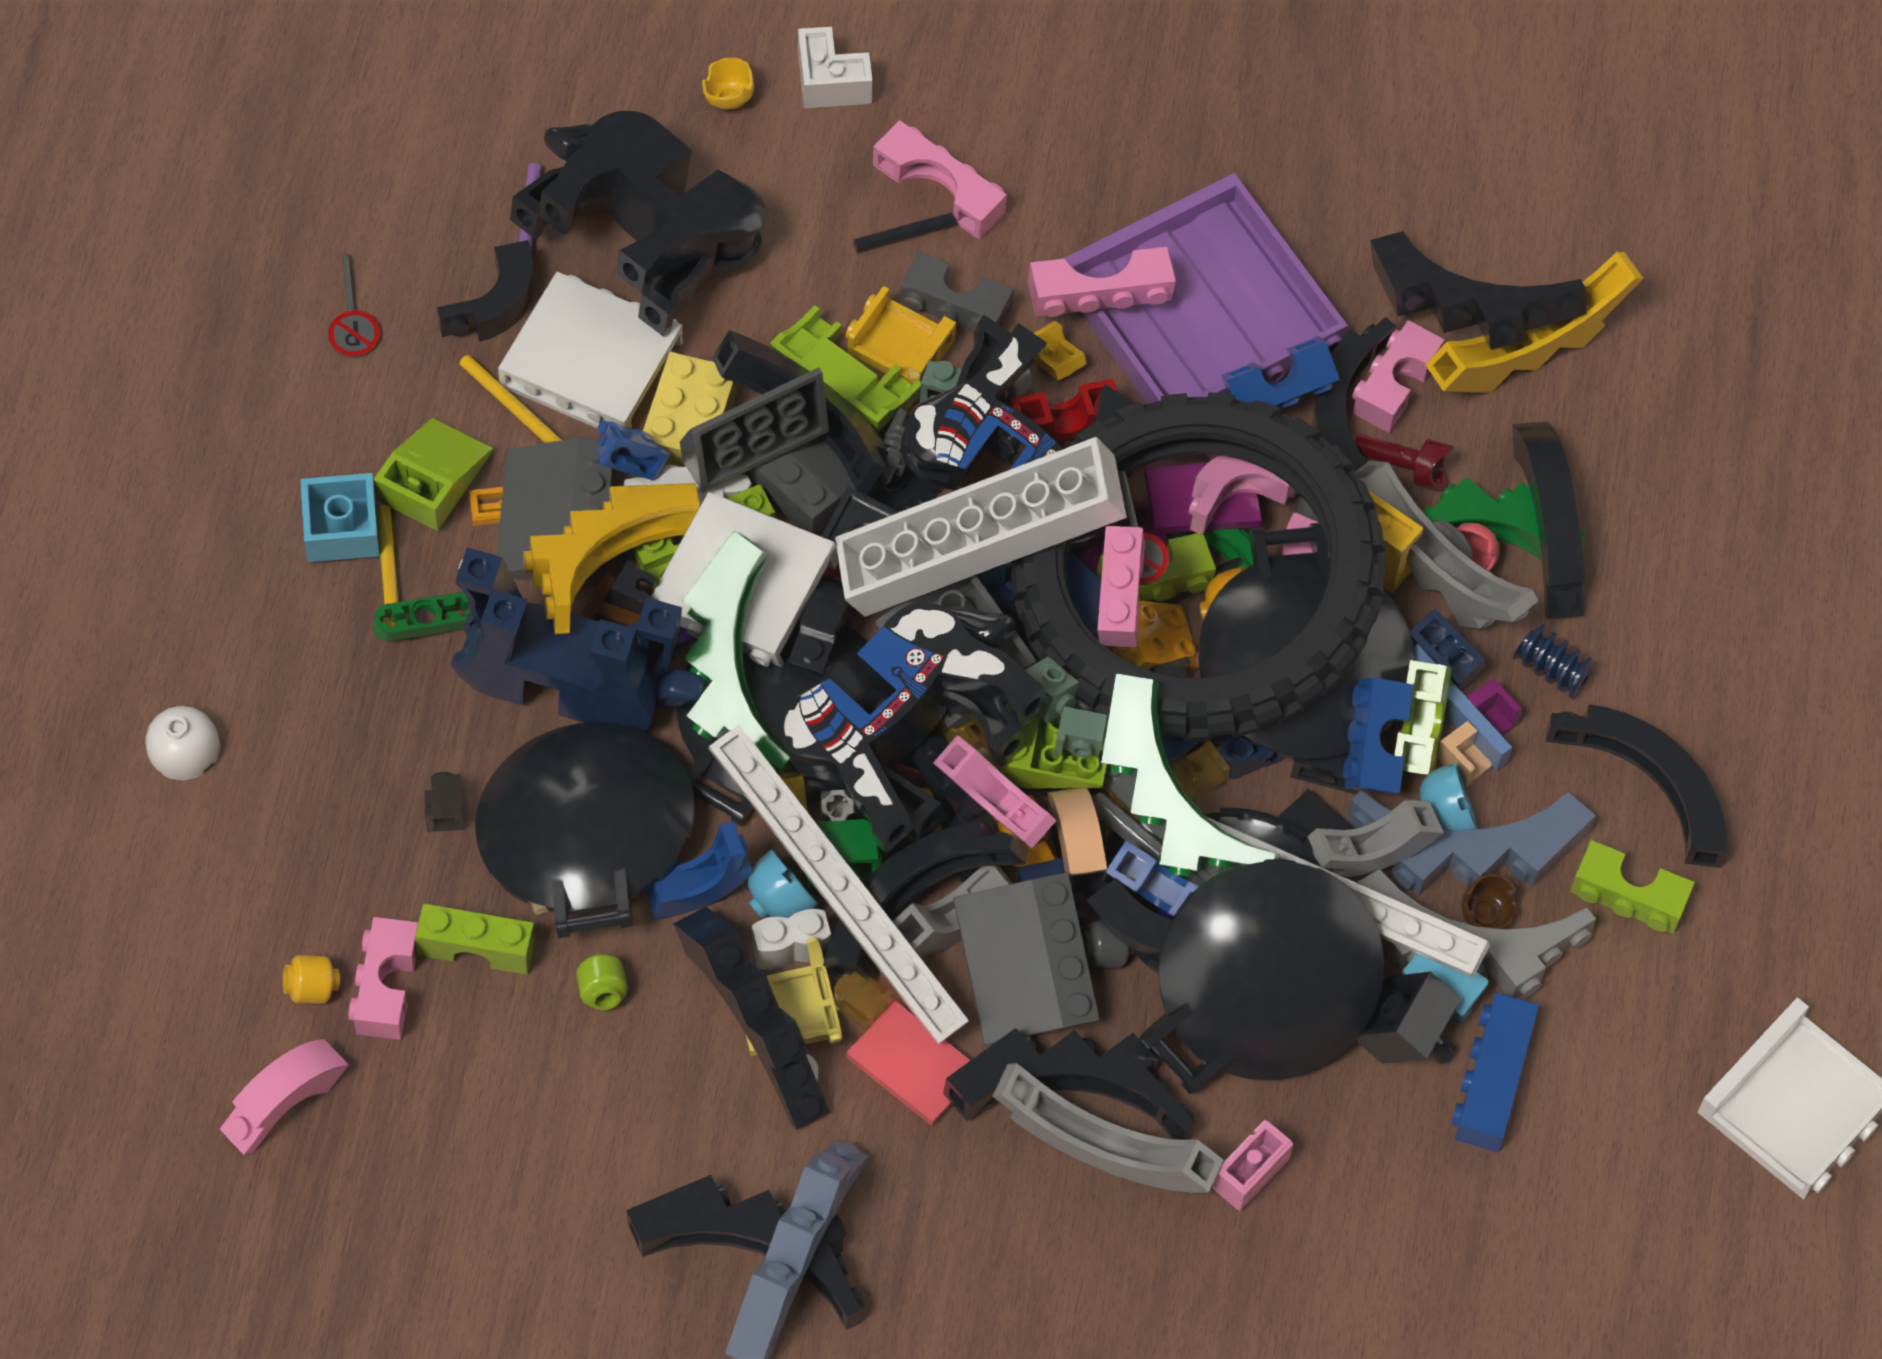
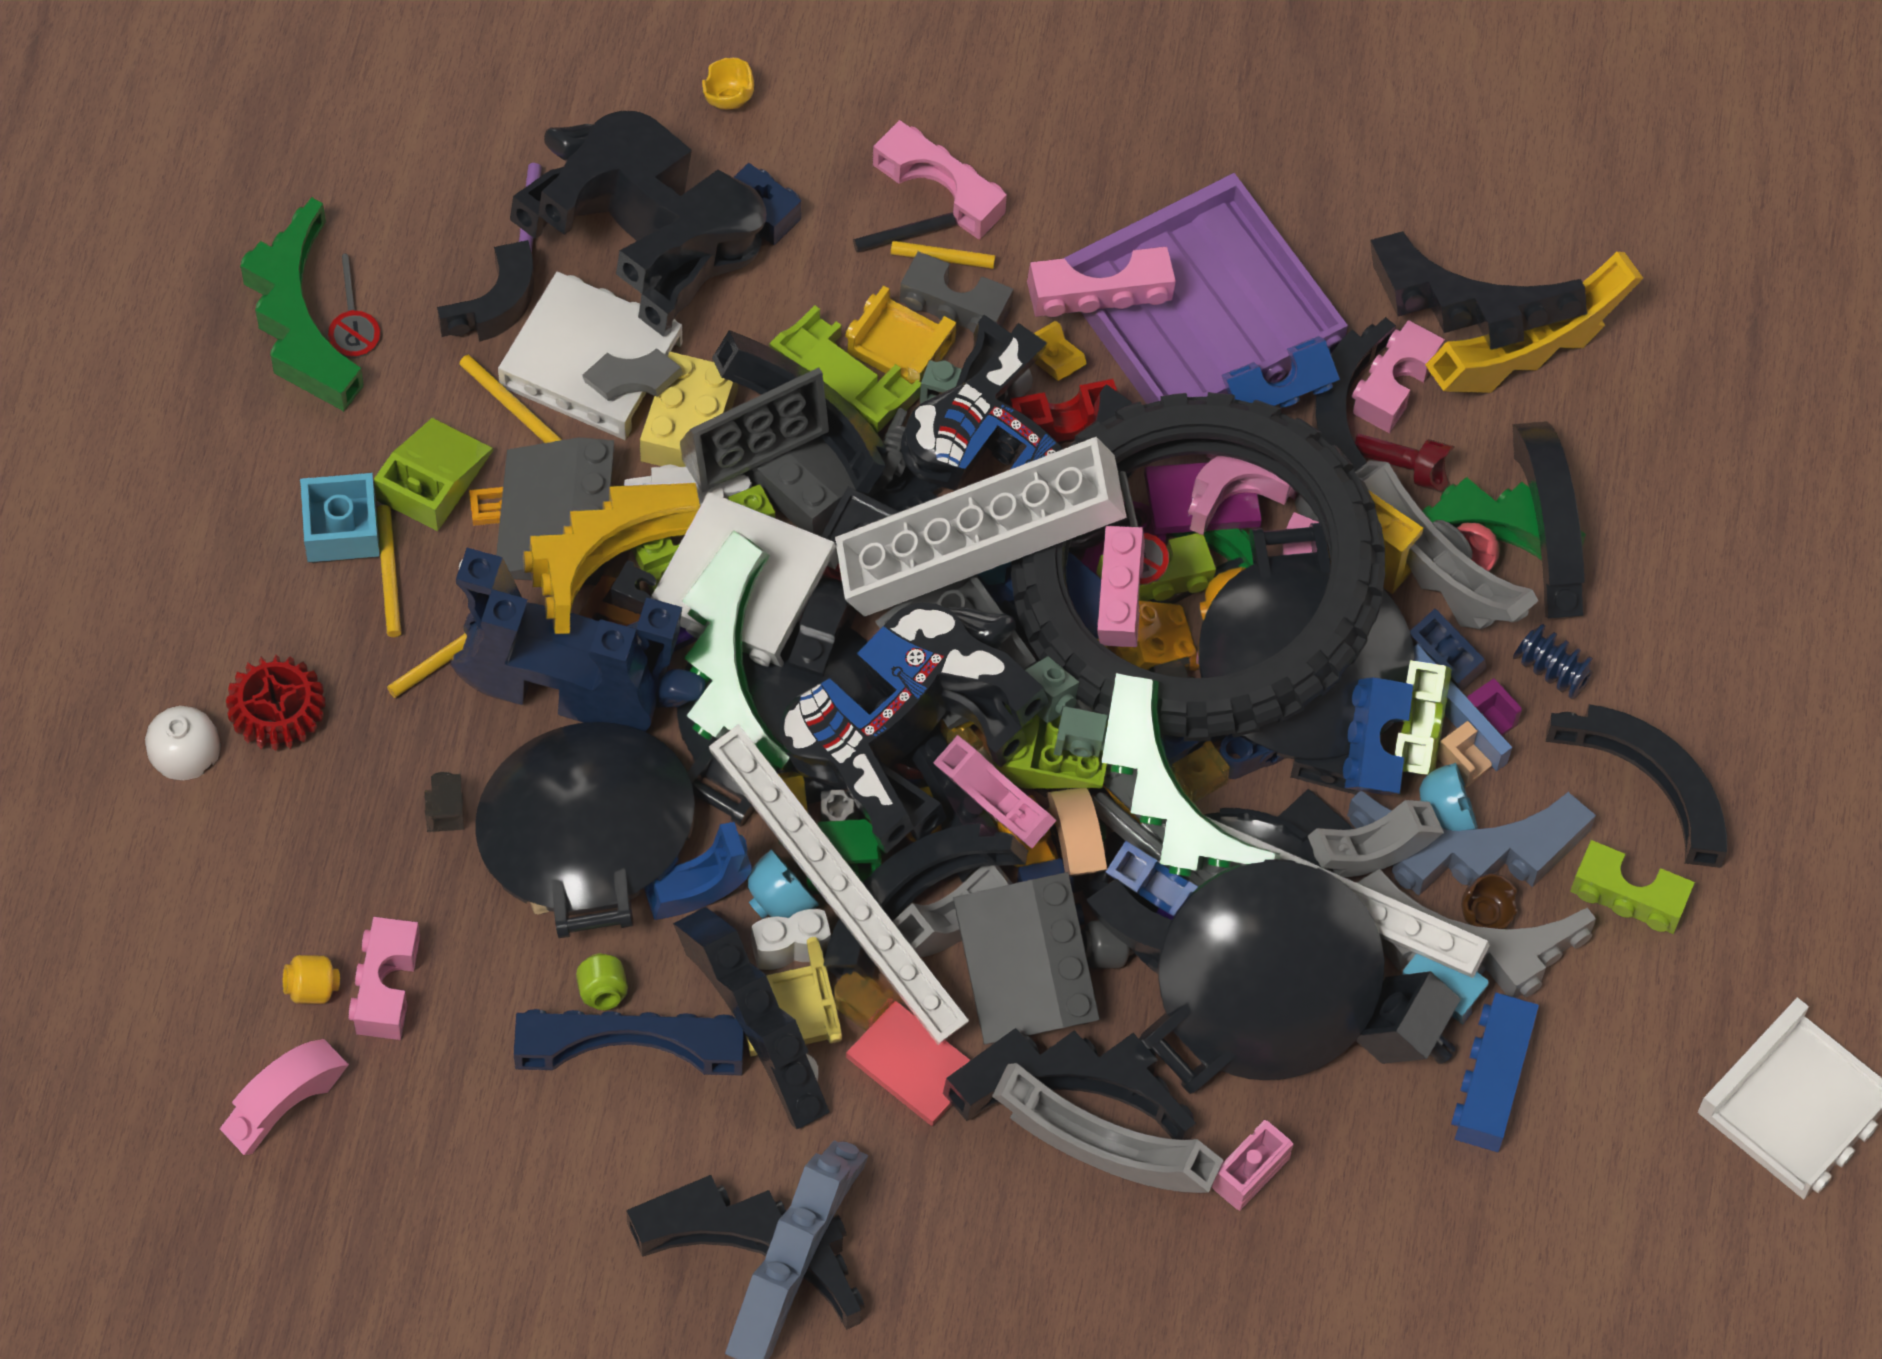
(249, 713): none -> red gear
(301, 350): none -> green arch
(396, 612): green beam -> none
(426, 667): none -> yellow bar
(500, 940): lime arch -> none
(550, 1040): none -> dark blue arch
(630, 450): blue piece -> none
(648, 373): none -> dark grey tile
(781, 203): none -> dark blue brick
(828, 77): white panel -> none
(944, 254): none -> yellow bar

